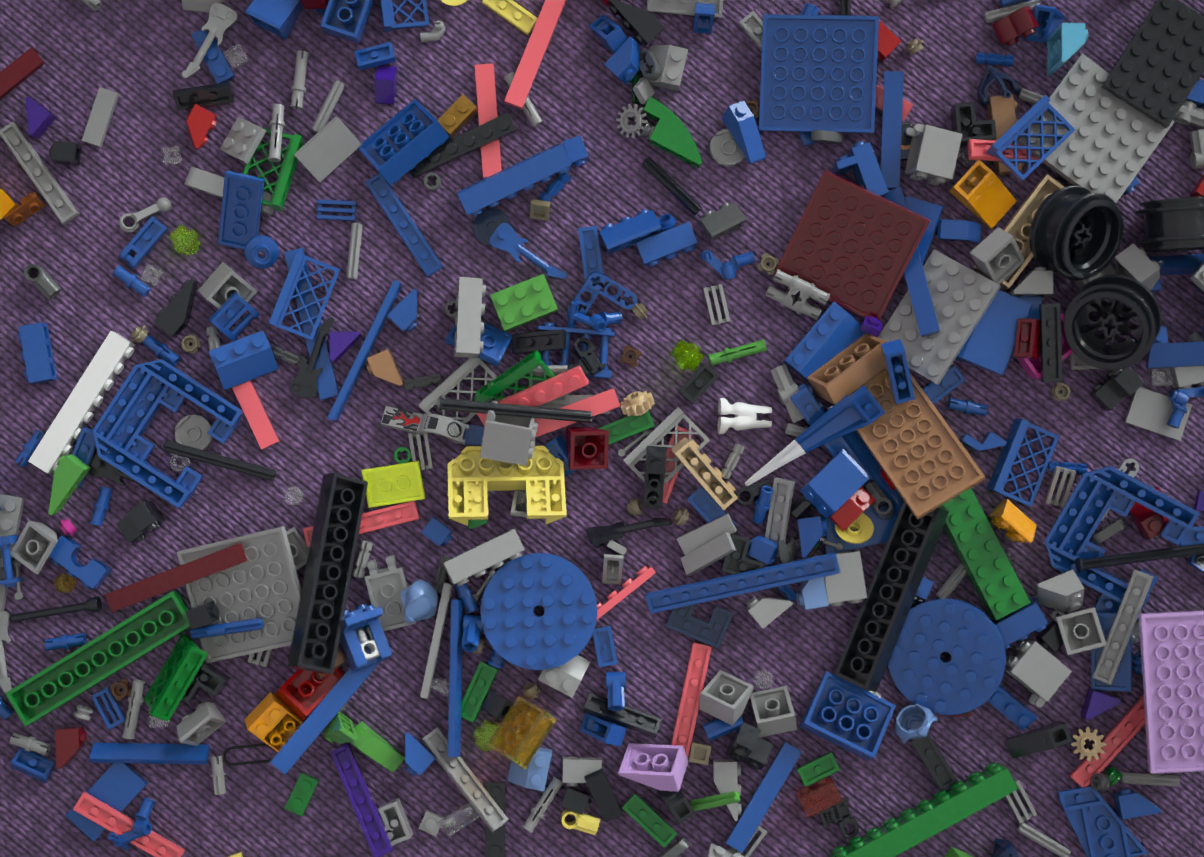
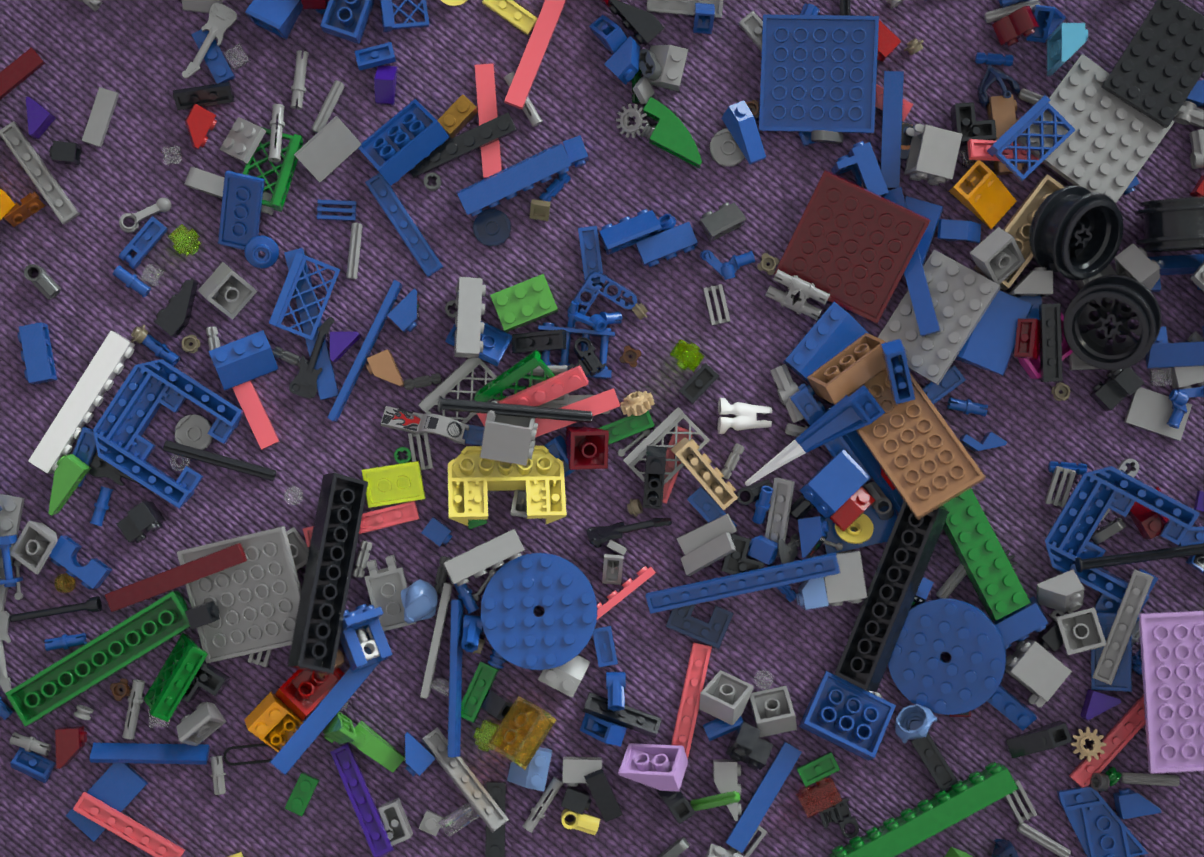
(29, 448): blue pin -> none
(67, 527): dark pink plate -> none
(109, 725): blue tile -> none
(140, 827): blue pin -> none
(227, 628): blue axle -> none
(230, 313): blue plate -> none
(435, 34): light grey arm -> none
(507, 240): blue piece -> none
(531, 691): dark tan plate -> none
(649, 820): green plate -> none
(672, 186): black axle -> none
(680, 516): dark tan plate -> none
(699, 753): dark tan plate -> none
(737, 352): bright green pin -> none
(766, 609): light grey slope -> none
(871, 325): dark purple plate -> none
(1010, 453): blue fence -> none
(1013, 522): light orange slope -> none

